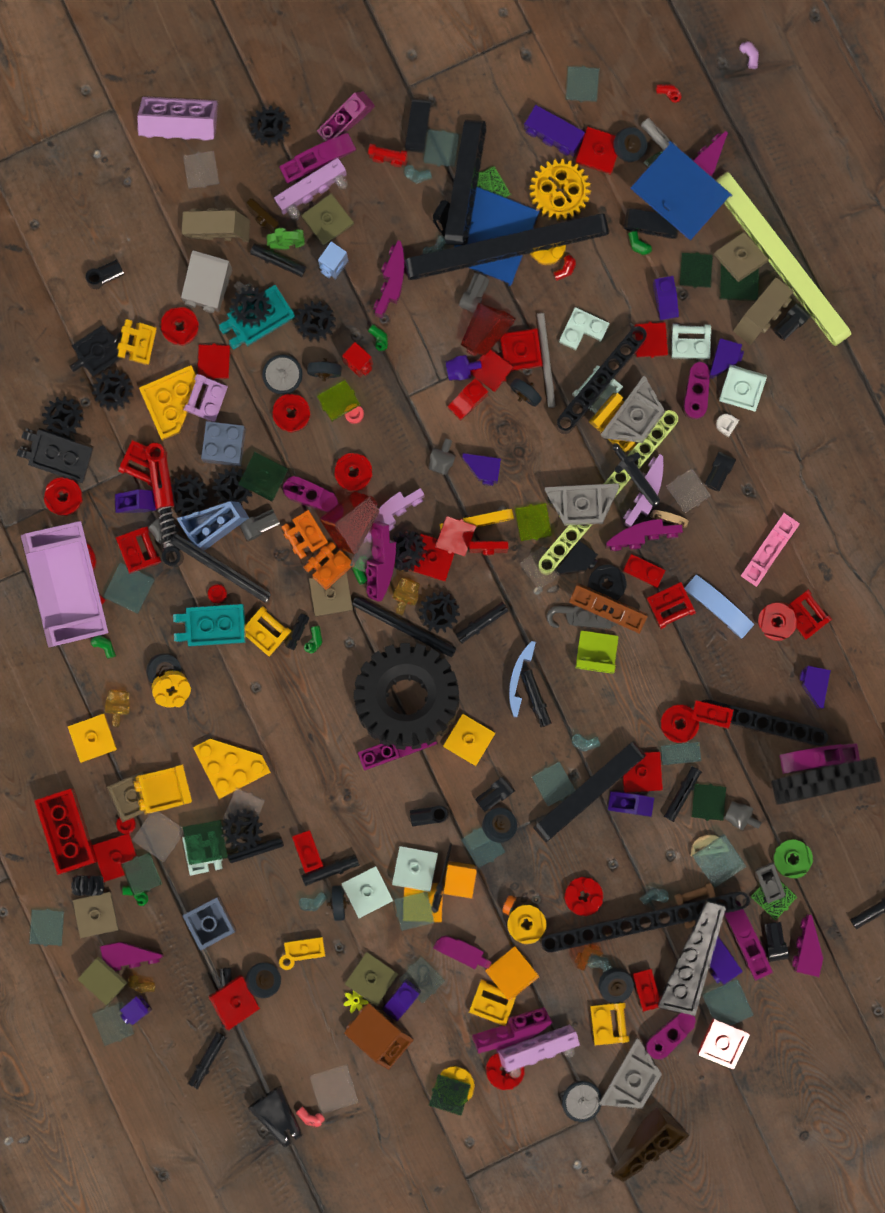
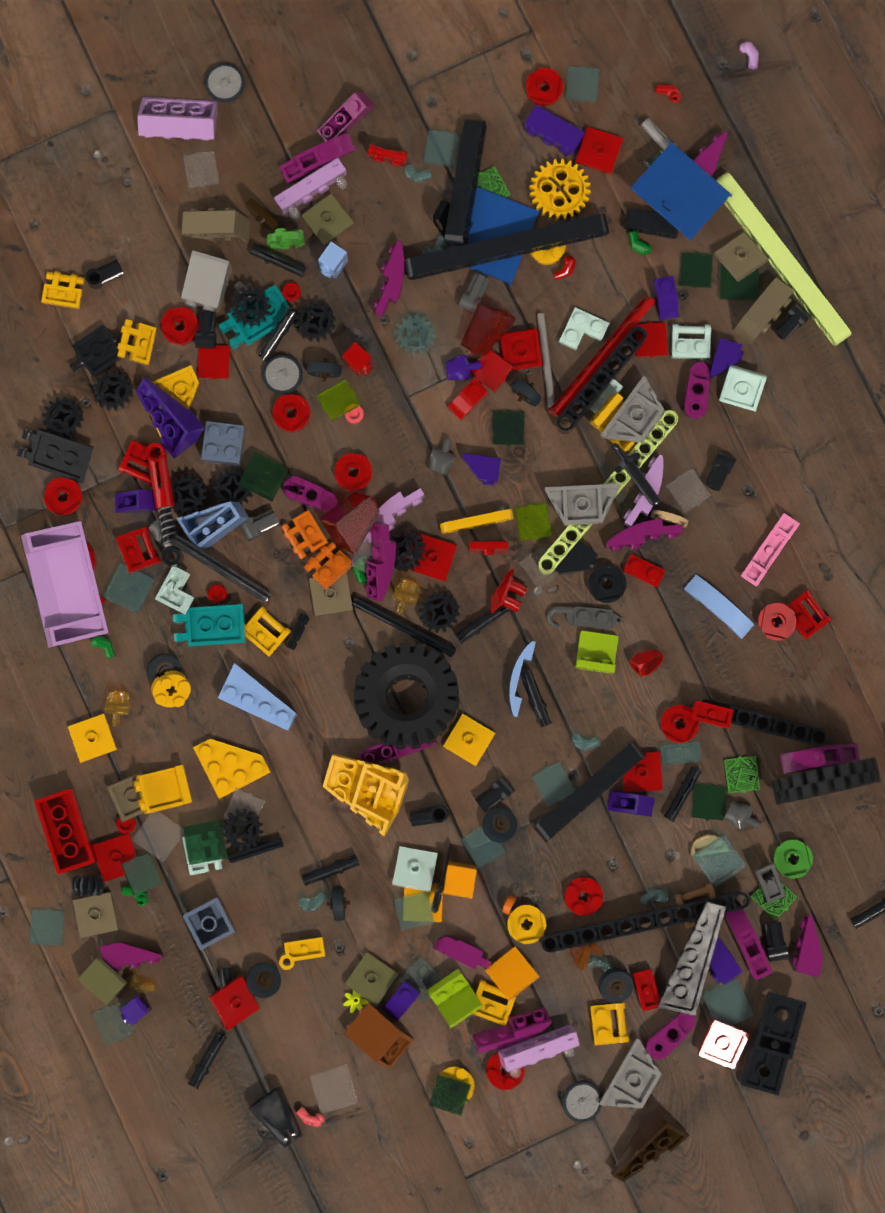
(61, 295): none -> yellow plate
(171, 591): none -> light aqua plate
(175, 422): none -> dark purple wedge
(206, 335): none -> black piece
(211, 399): lavender plate -> none
(224, 82): none -> light grey wheel
(255, 699): none -> light blue wedge
(274, 120): black gear -> none
(282, 328): none -> black pin
(291, 292): none -> red tile
(307, 851): red plate -> none
(315, 642): green arm -> none
(367, 892): light aqua plate -> none
(368, 789): none -> yellow wedge
(381, 338): green arm -> none
(418, 125): black beam -> none
(421, 329): none -> clear light blue gear
(454, 998): none -> lime bracket
(455, 536): piece -> none
(500, 596): none -> red connector
(508, 428): none -> clear green piece
(538, 78): none -> red plate
(601, 356): none -> red tile
(608, 608): dark orange piece -> none
(630, 144): black wheel -> none
(646, 662): none -> red rock
(668, 599): red plate -> none
(726, 424): white tile -> none
(741, 774): none -> bright green piece
(773, 1043): none -> black bracket
(815, 684): dark purple slope -> none

